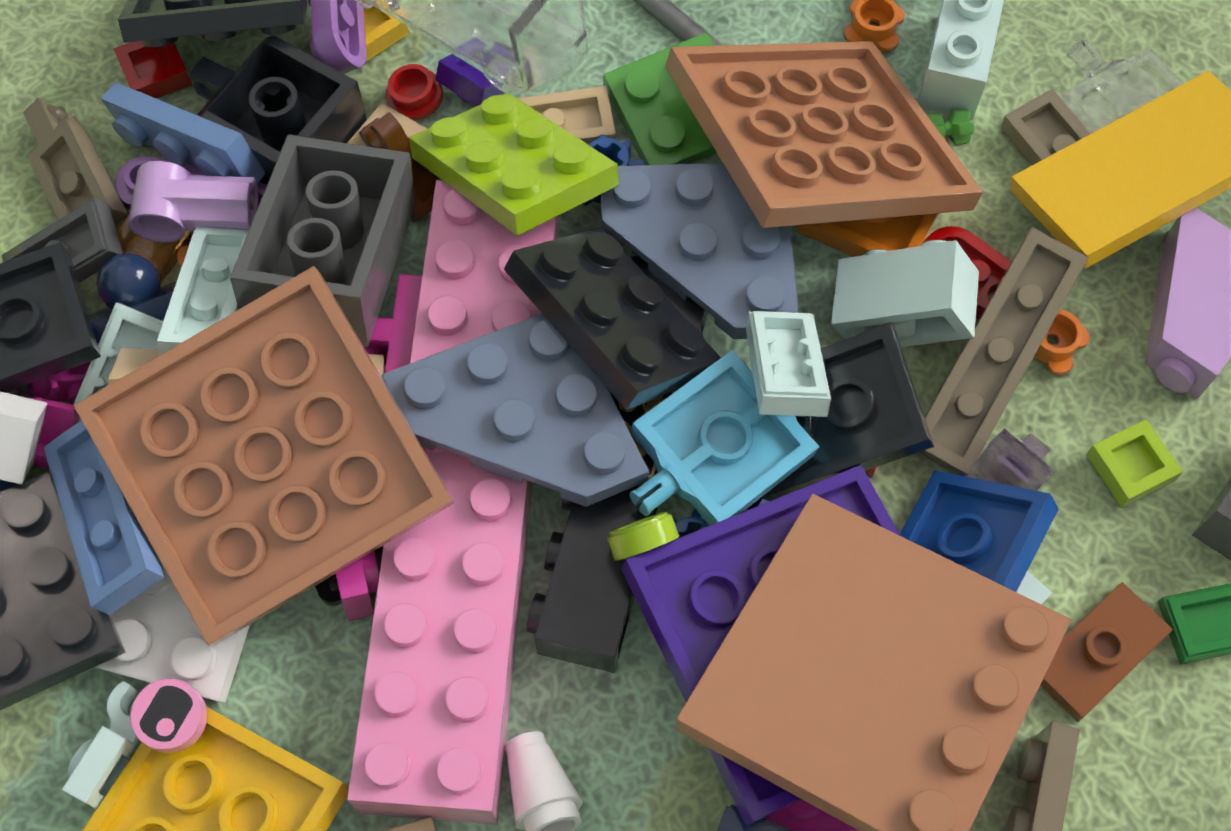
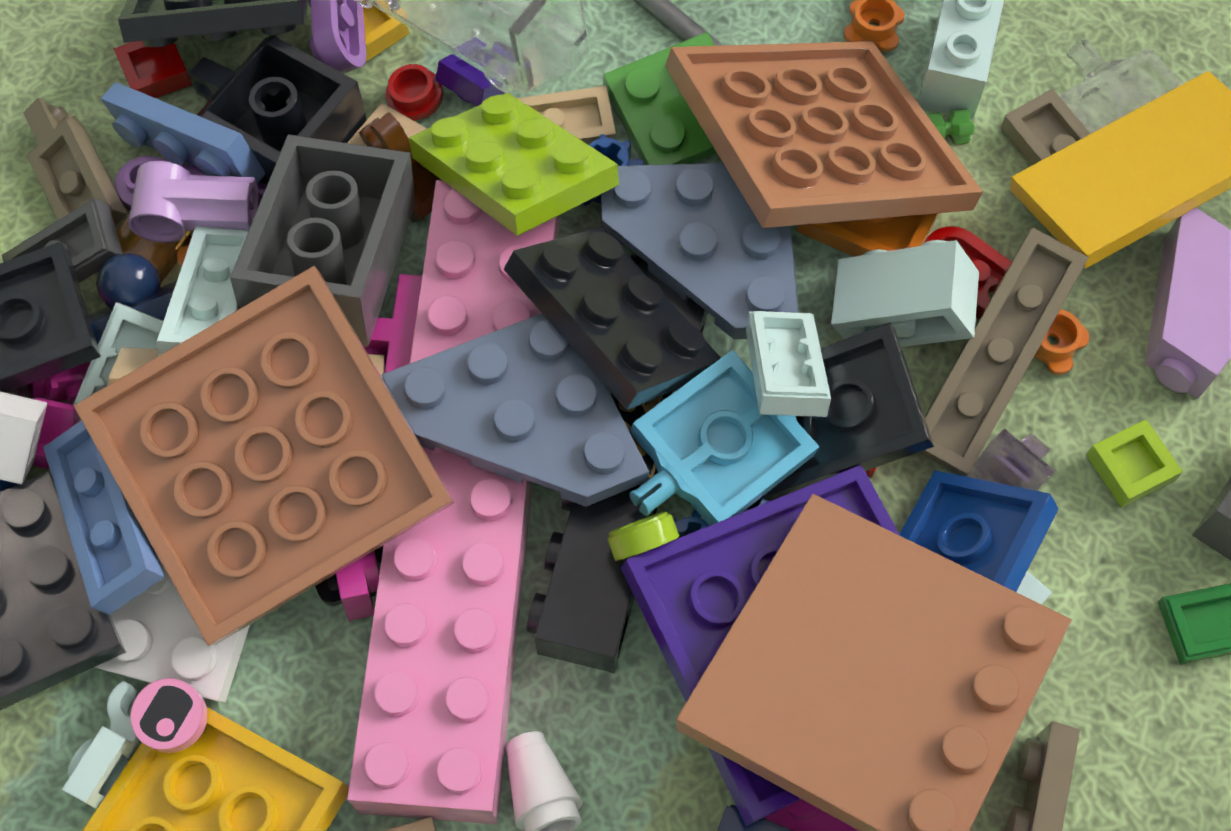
(1103, 651): dark orange plate -> none

